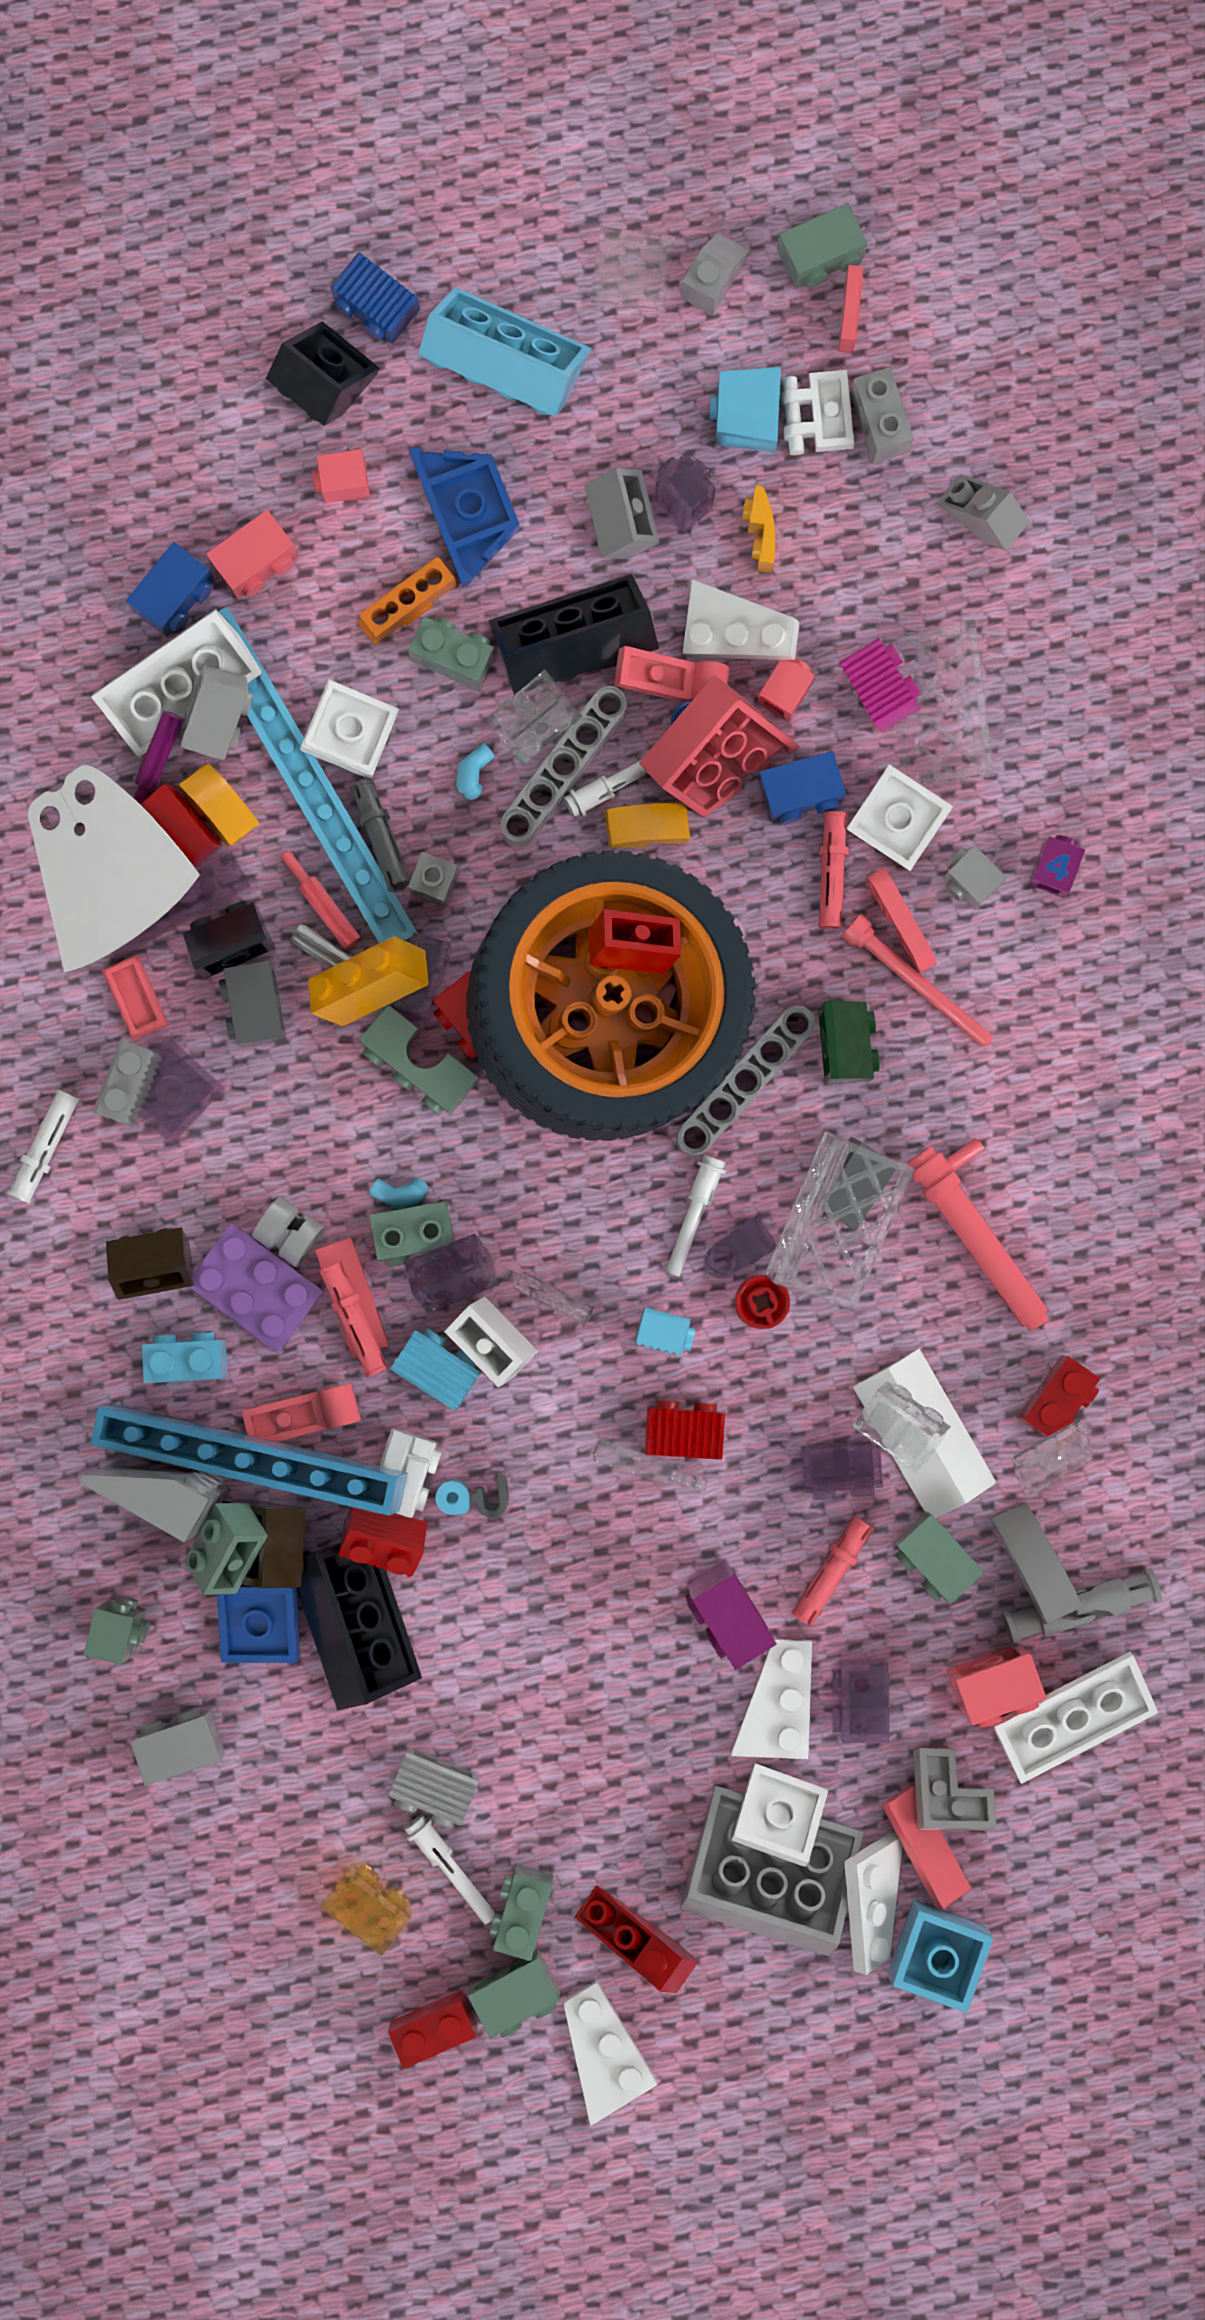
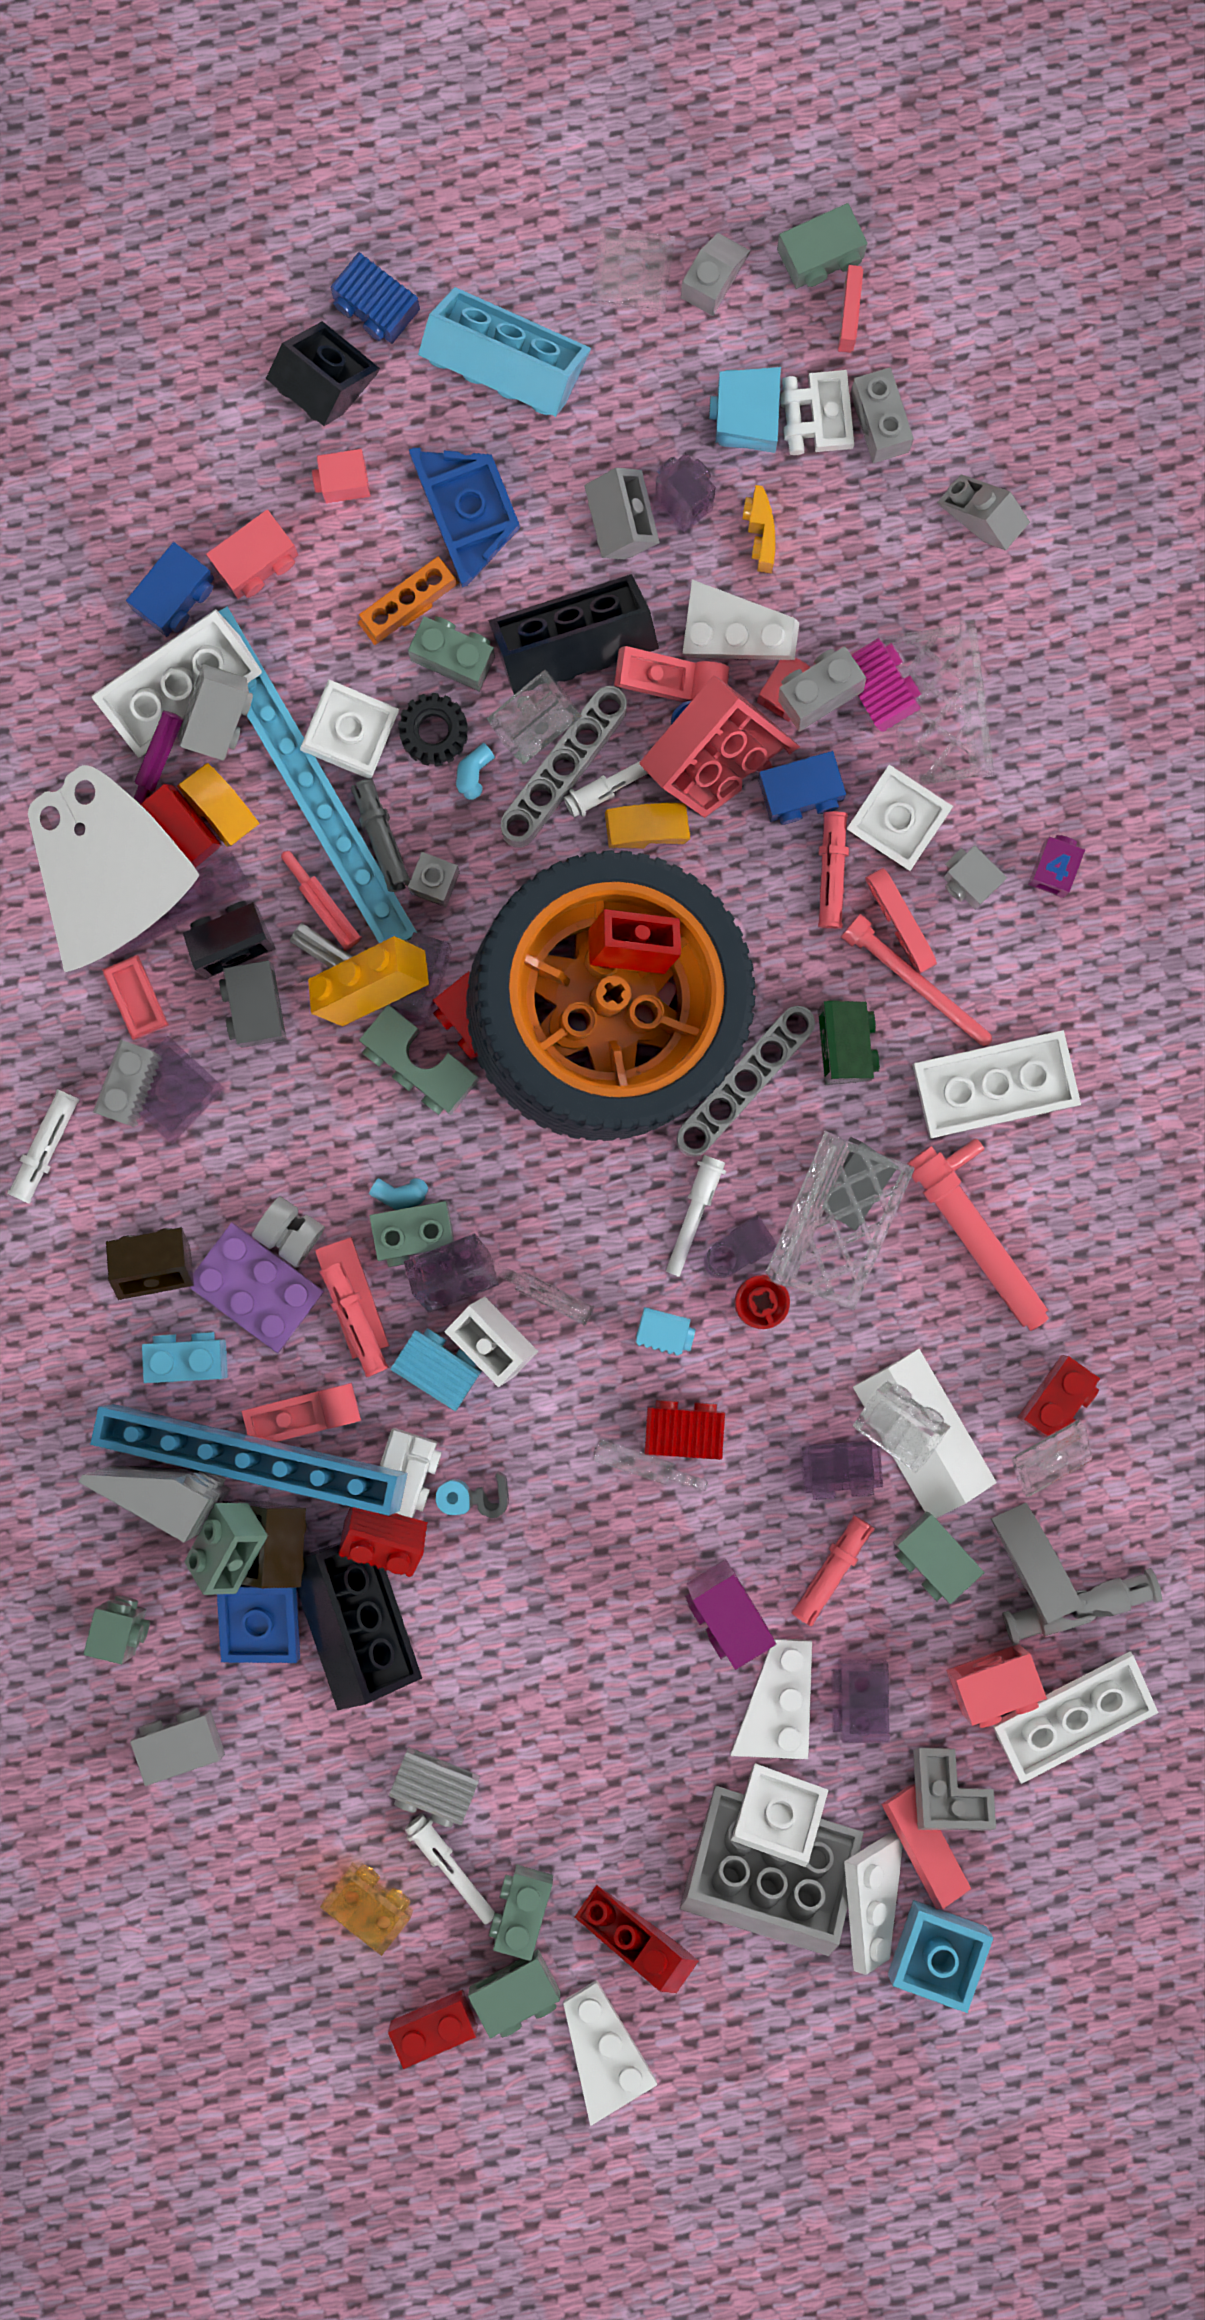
(425, 708): none -> black tyre
(821, 688): none -> light grey brick
(996, 1084): none -> white plate

